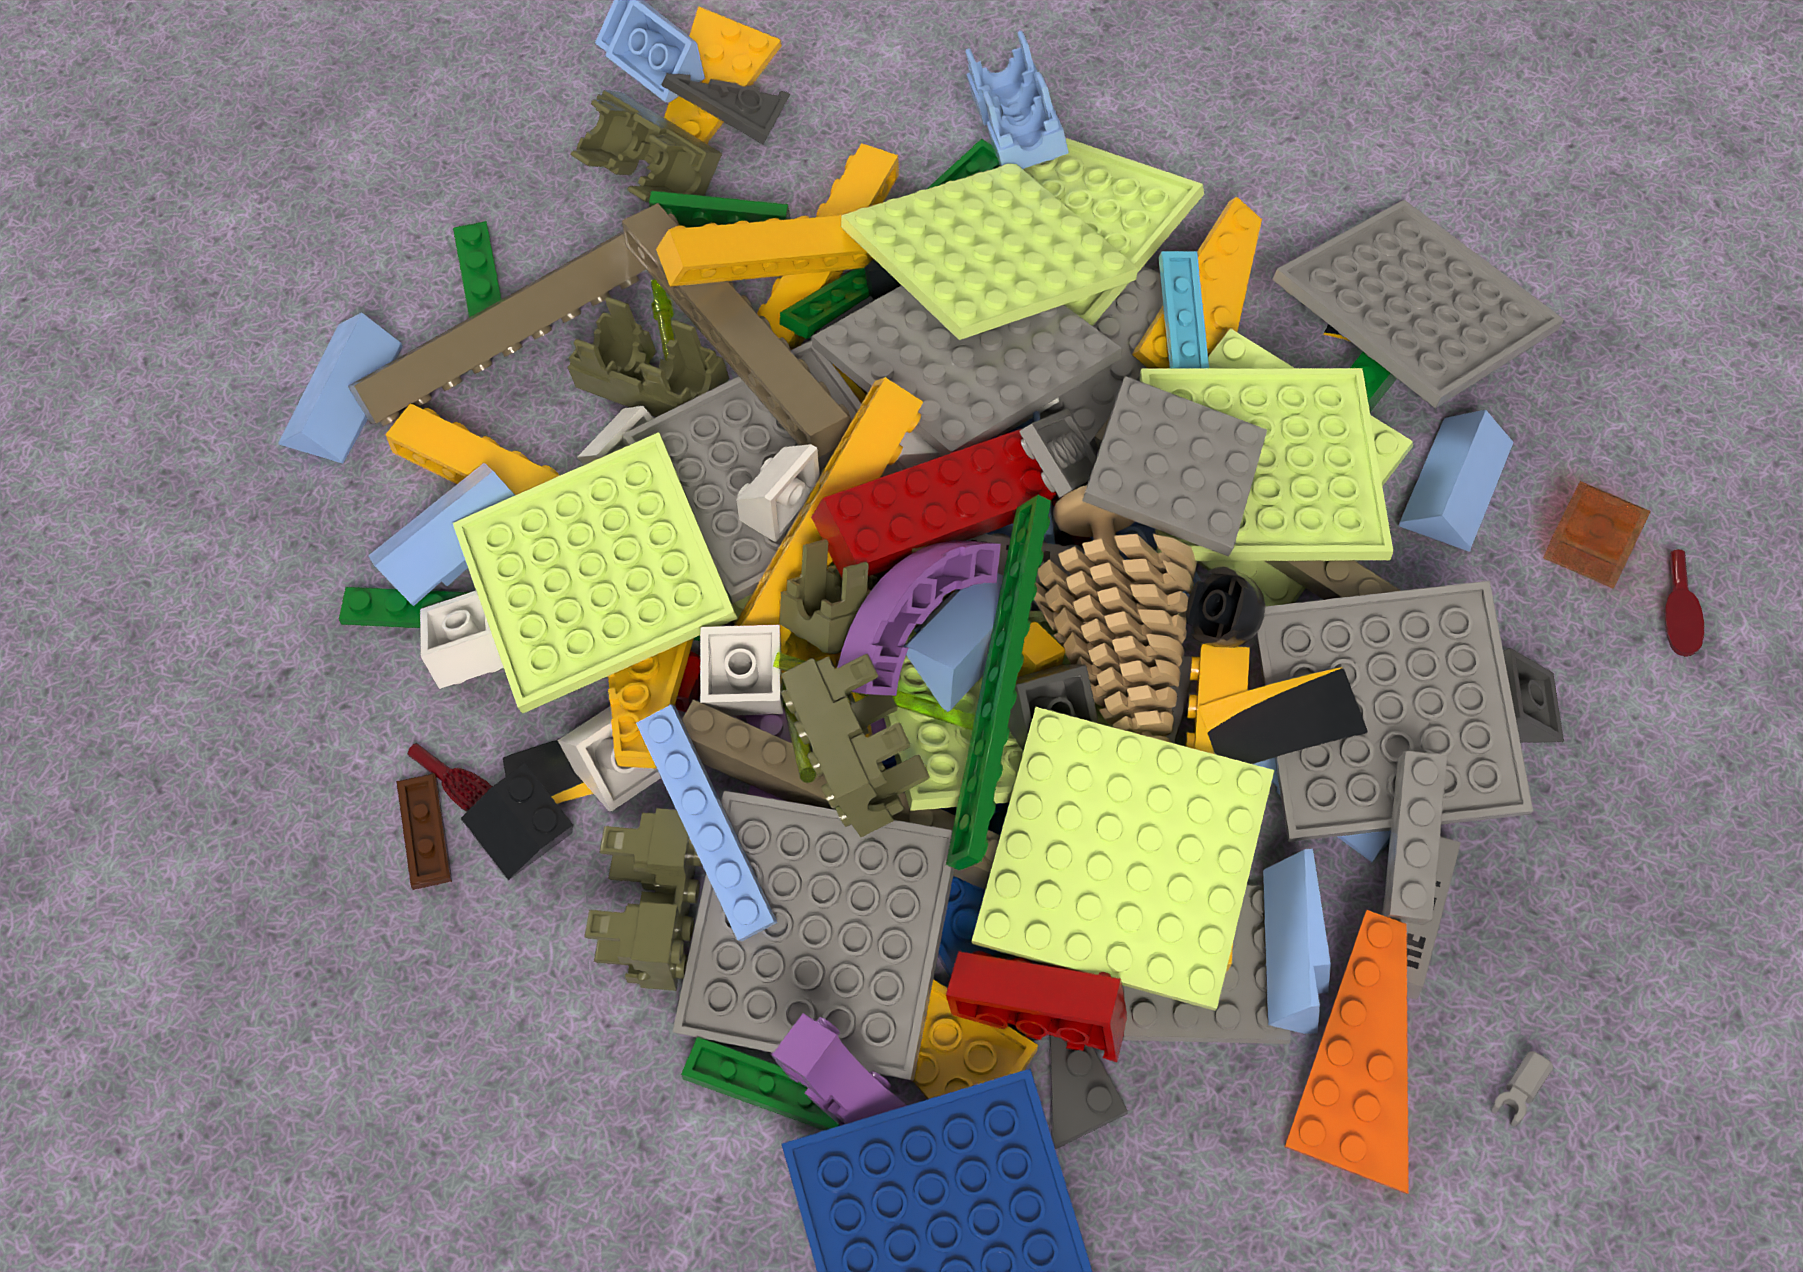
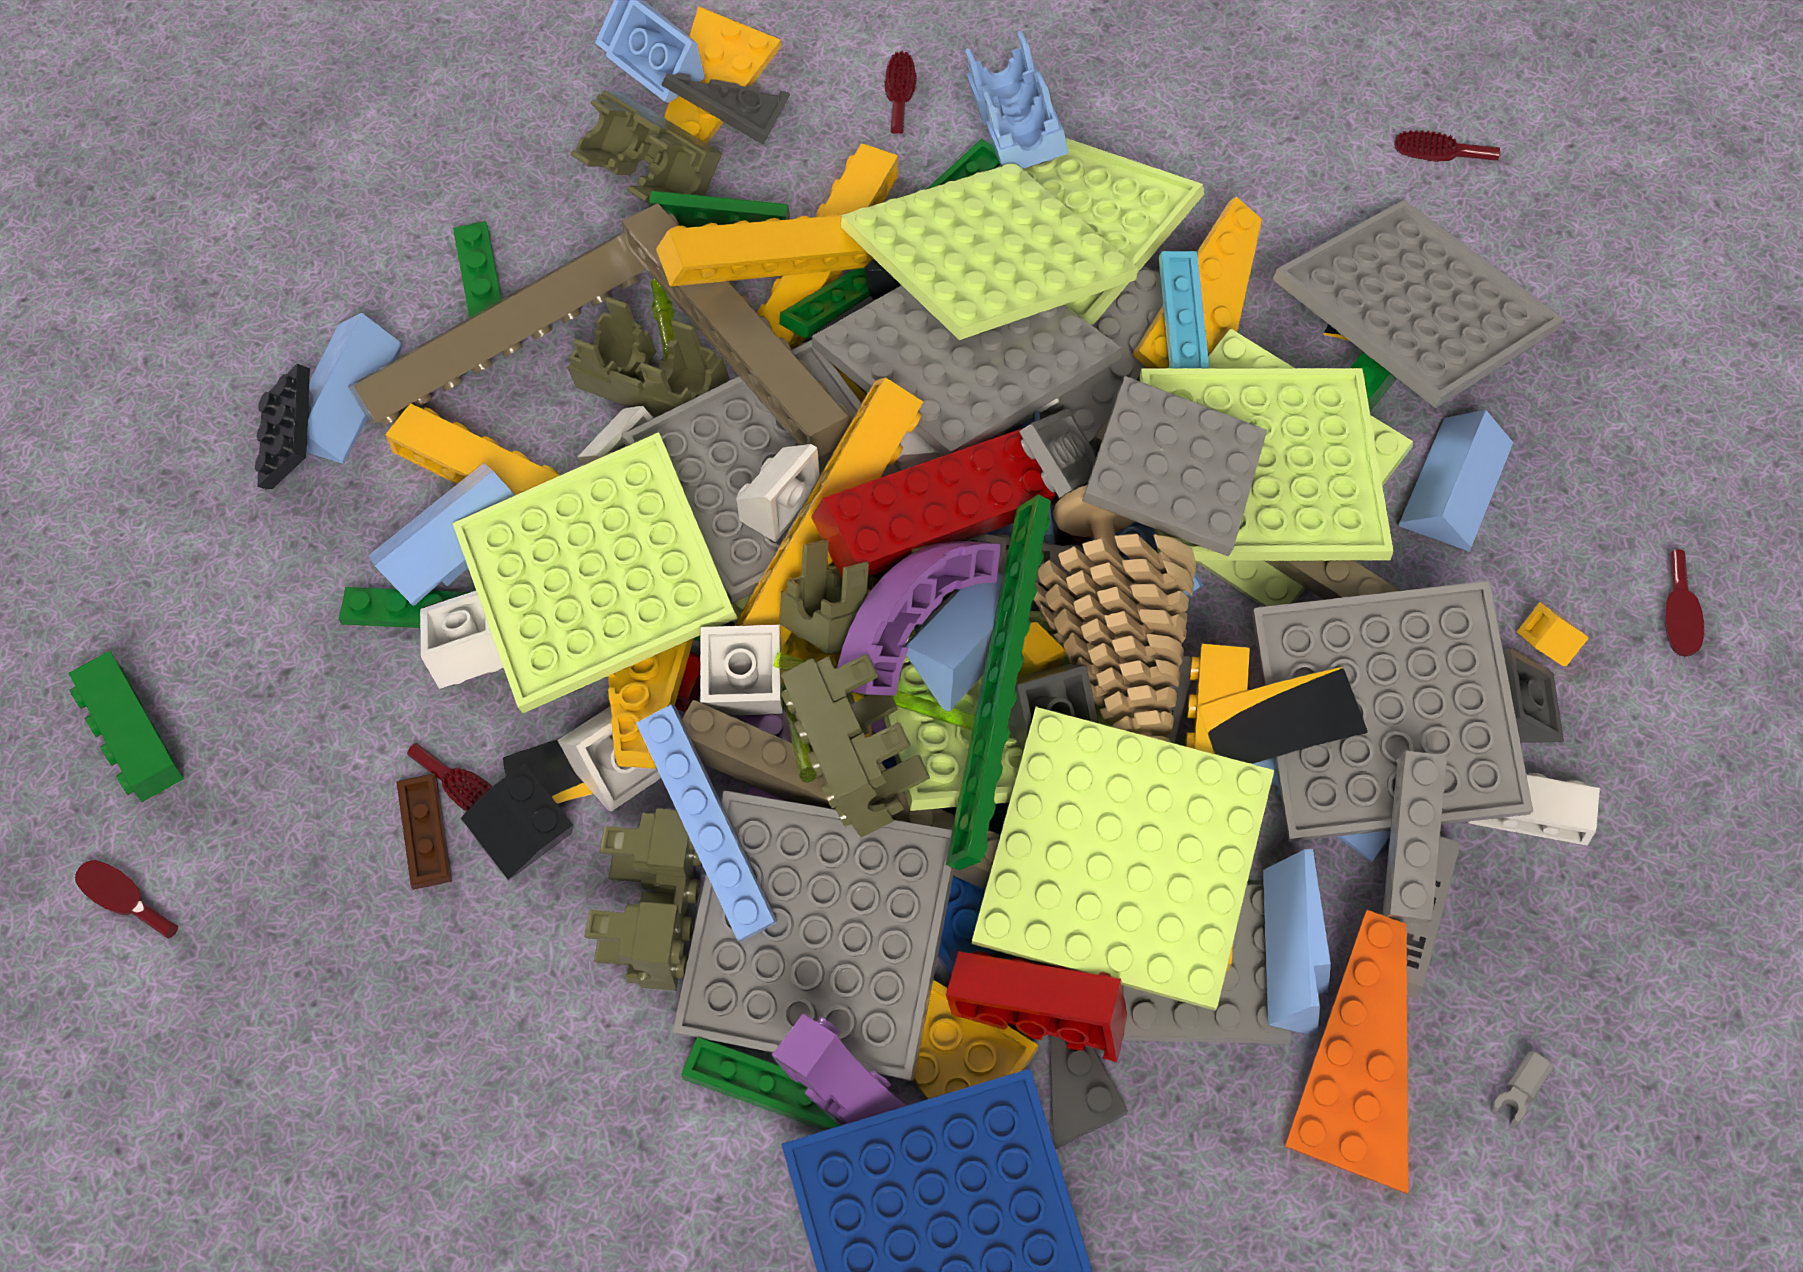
(120, 895): none -> dark red piece
(124, 726): none -> green brick
(283, 427): none -> black plate
(899, 87): none -> dark red piece
(1225, 609): black cylinder -> none
(1440, 147): none -> dark red piece
(1552, 634): none -> yellow panel
(1560, 811): none -> white brick
(1596, 534): clear orange brick -> none

